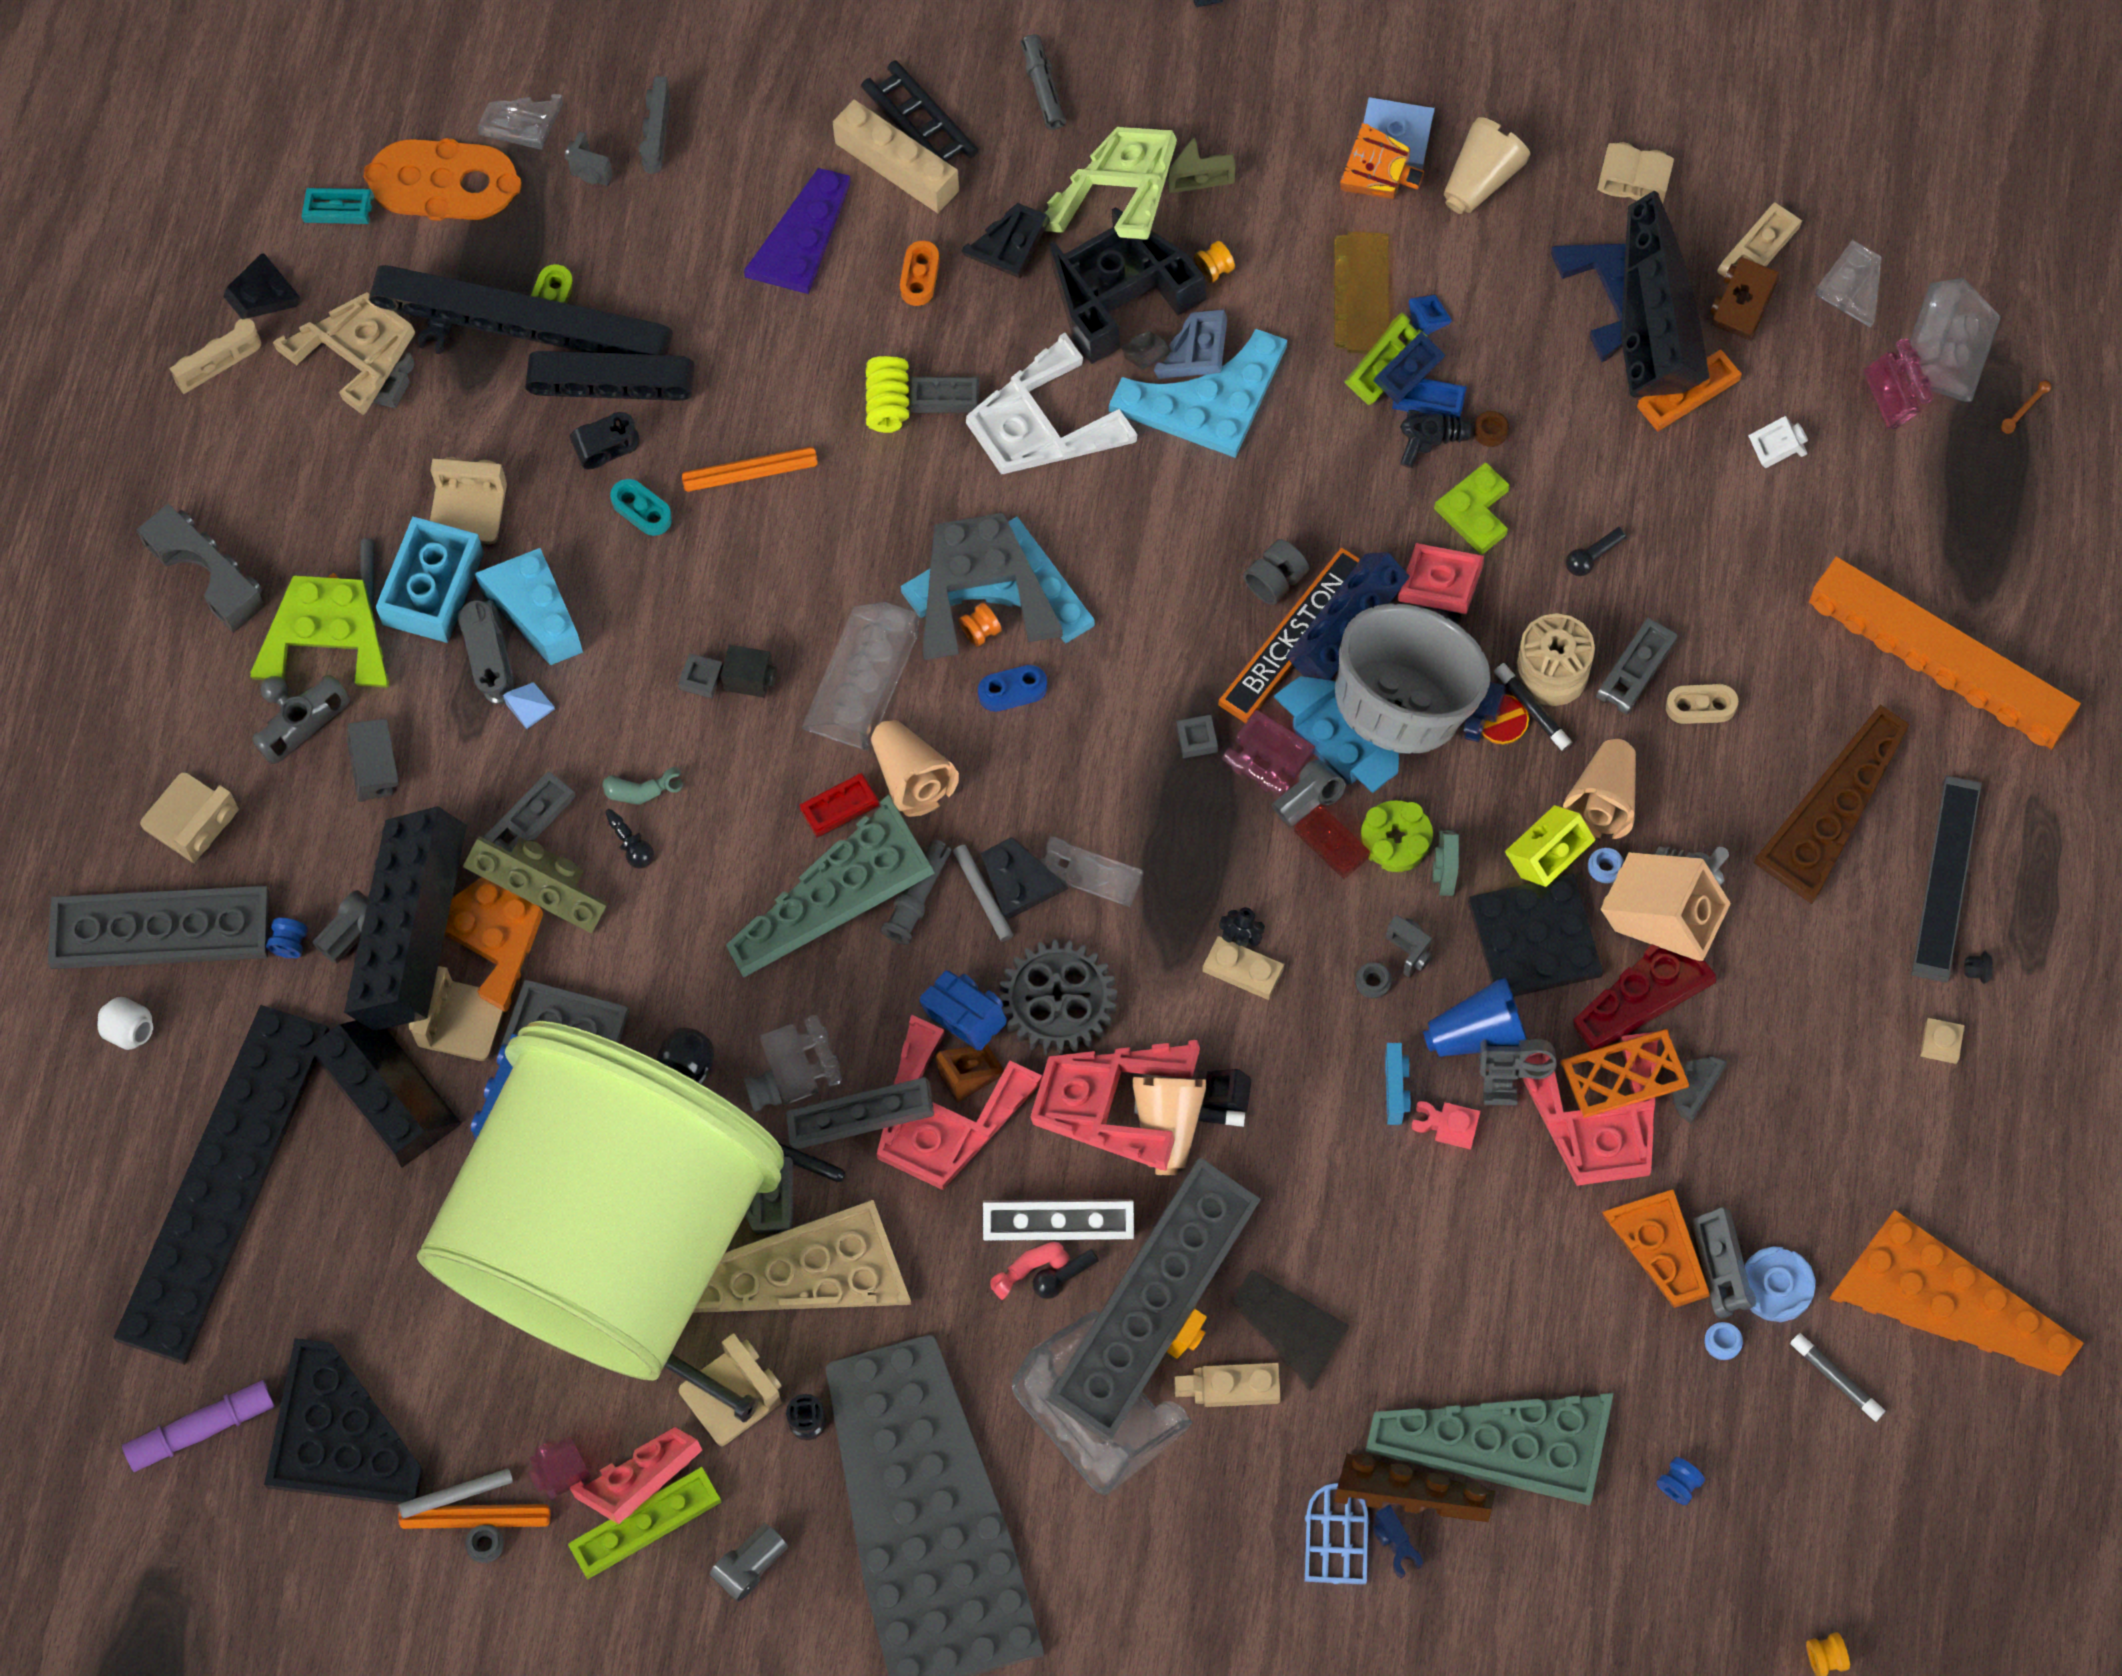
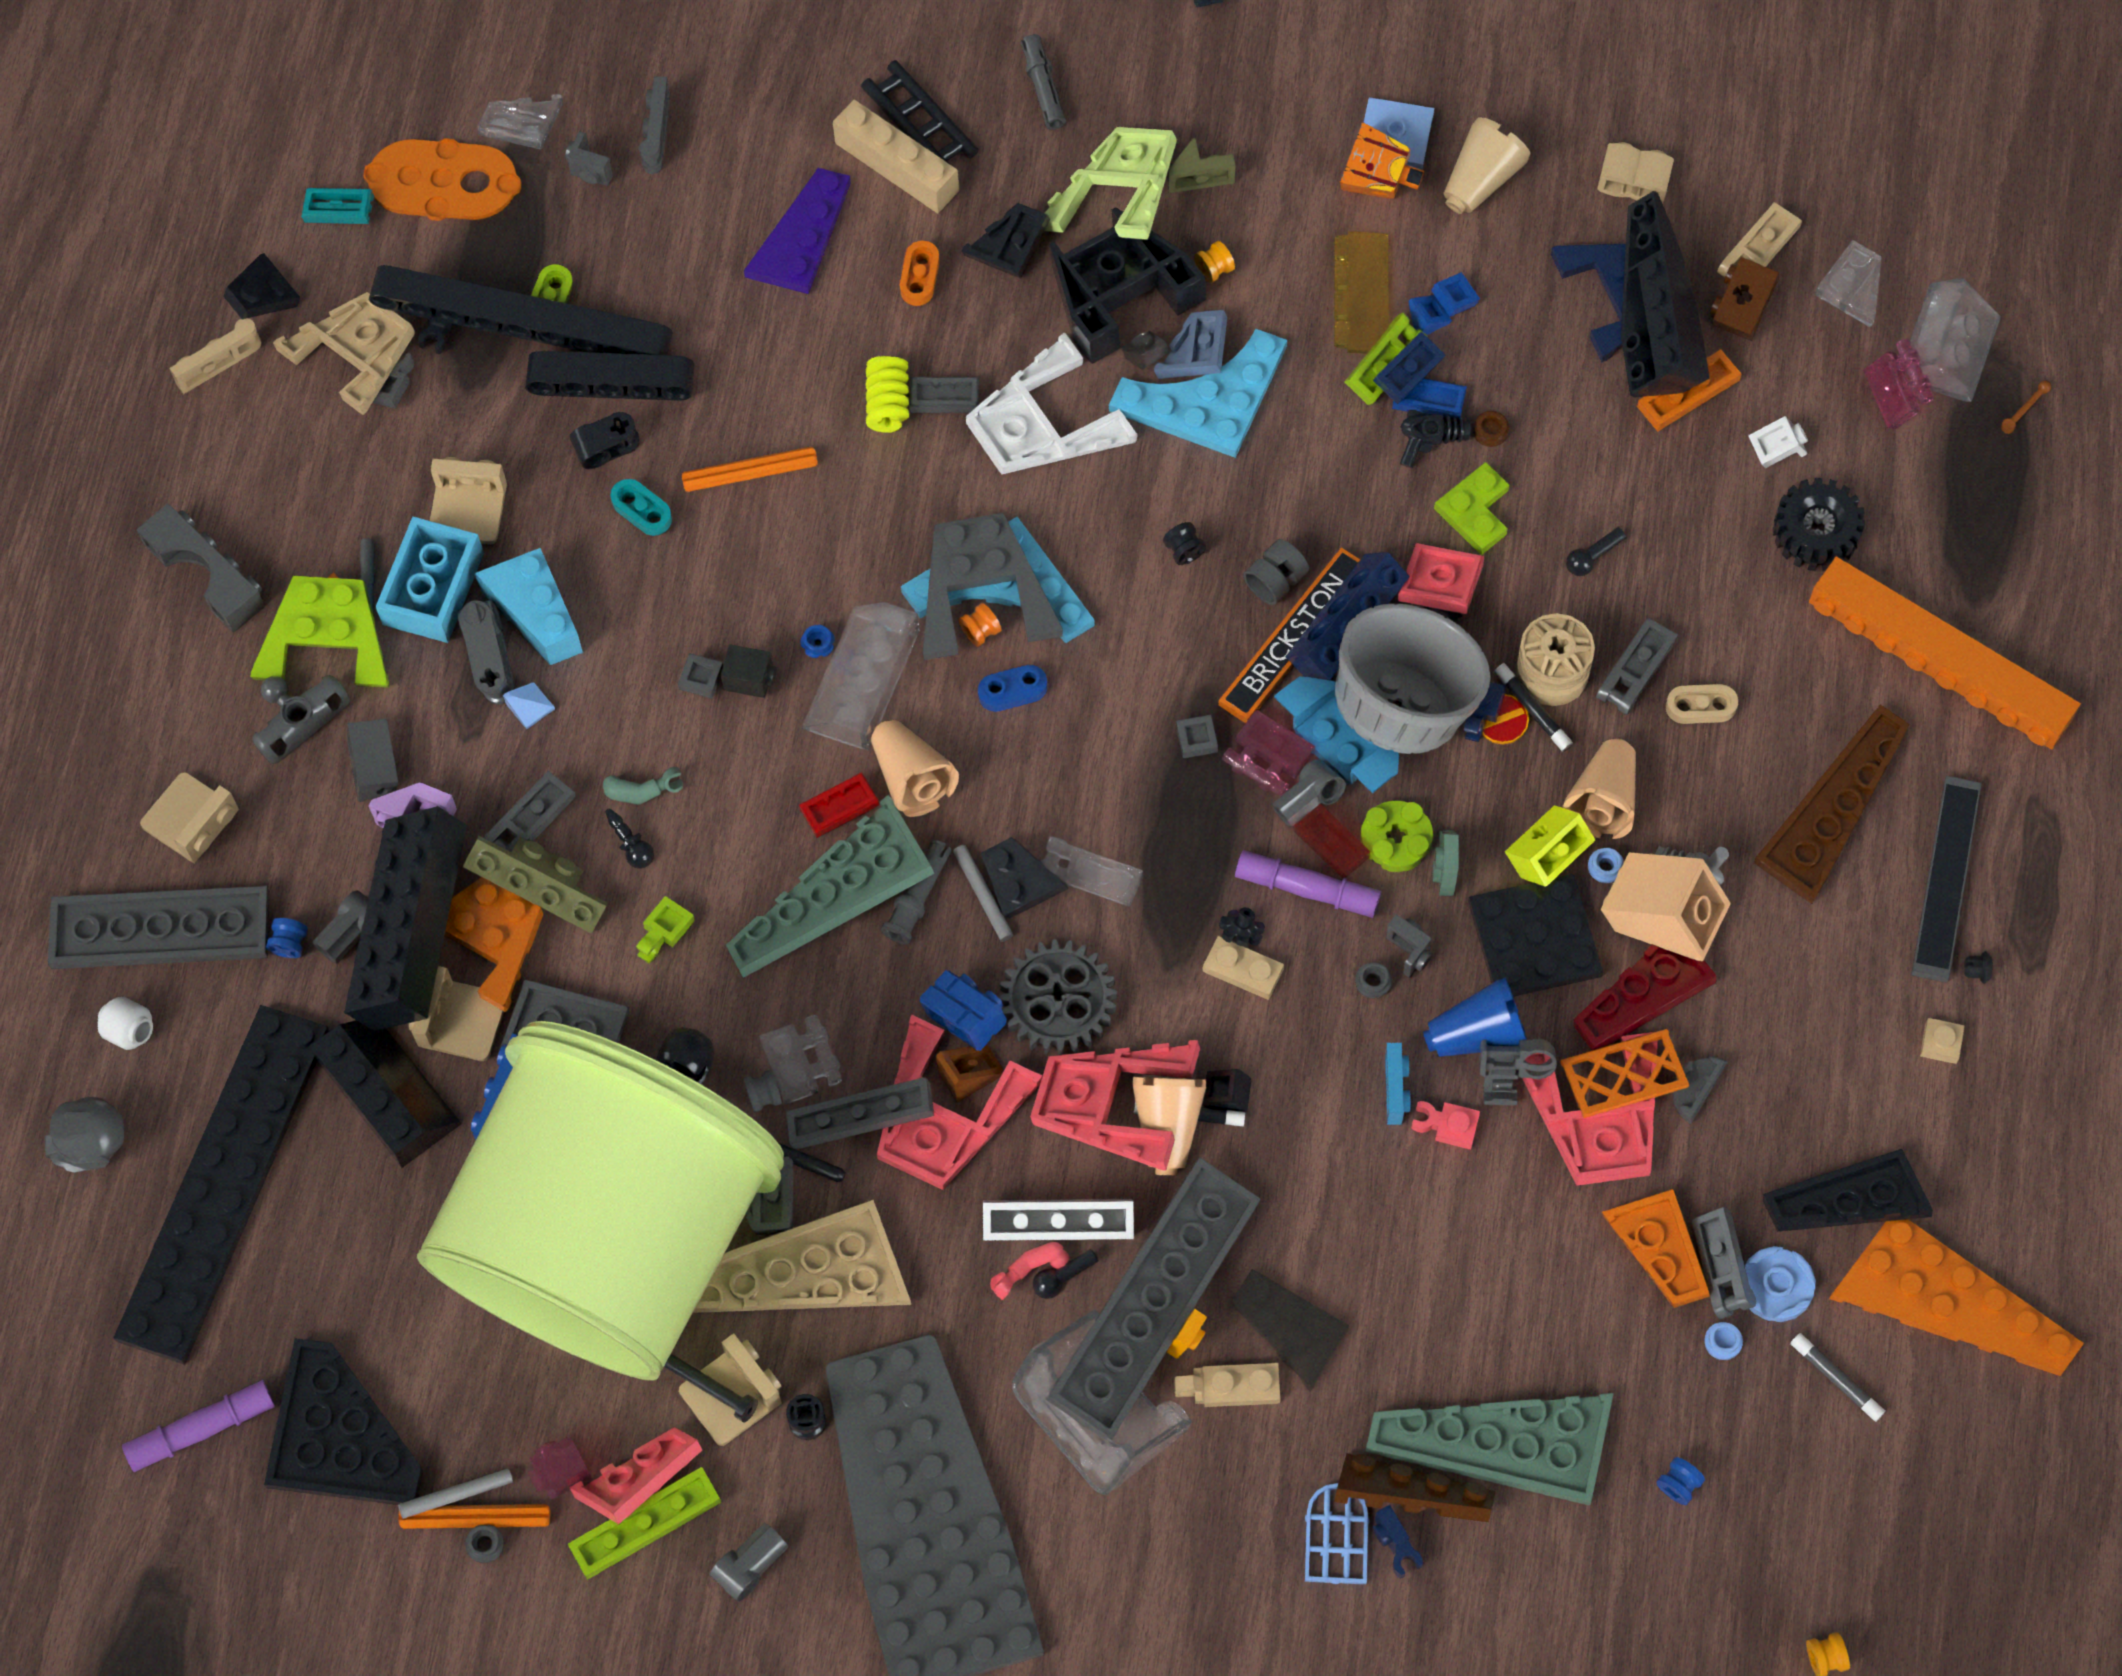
(84, 1134): none -> dark grey helmet
(408, 801): none -> lavender slope
(665, 924): none -> lime plate
(815, 633): none -> blue plate
(1184, 543): none -> black wheel
(1308, 883): none -> medium lavender piece
(1455, 294): none -> blue plate
(1822, 505): none -> black bush
(1856, 1194): none -> black wing

